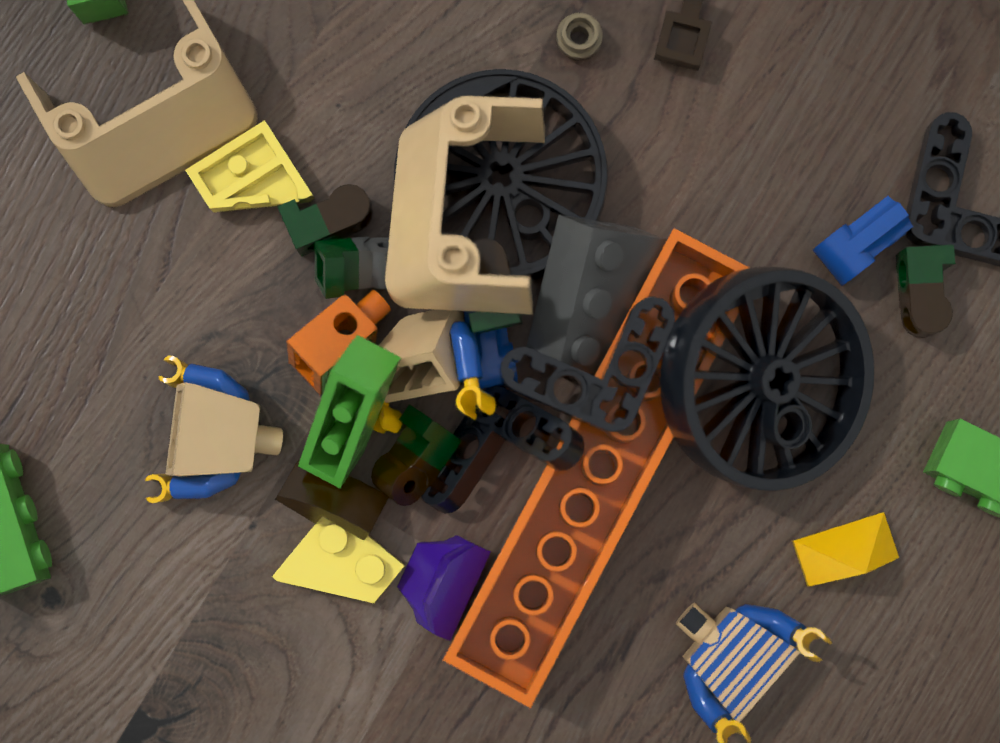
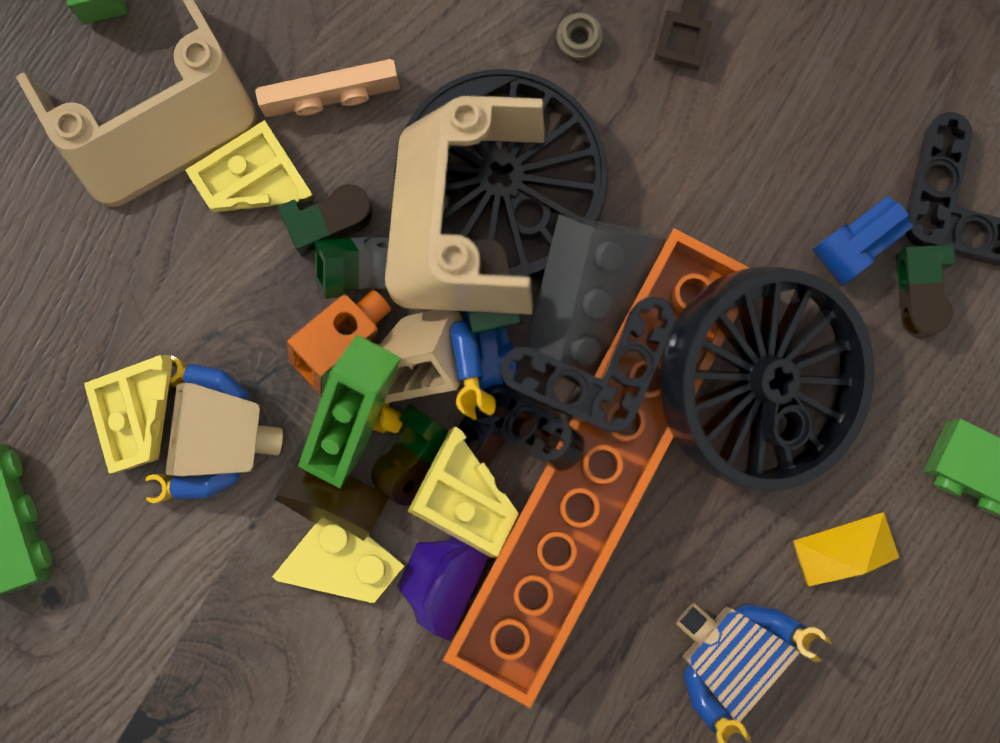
(131, 412): none -> light yellow wing
(311, 93): none -> light nougat plate
(463, 498): none -> light yellow wing

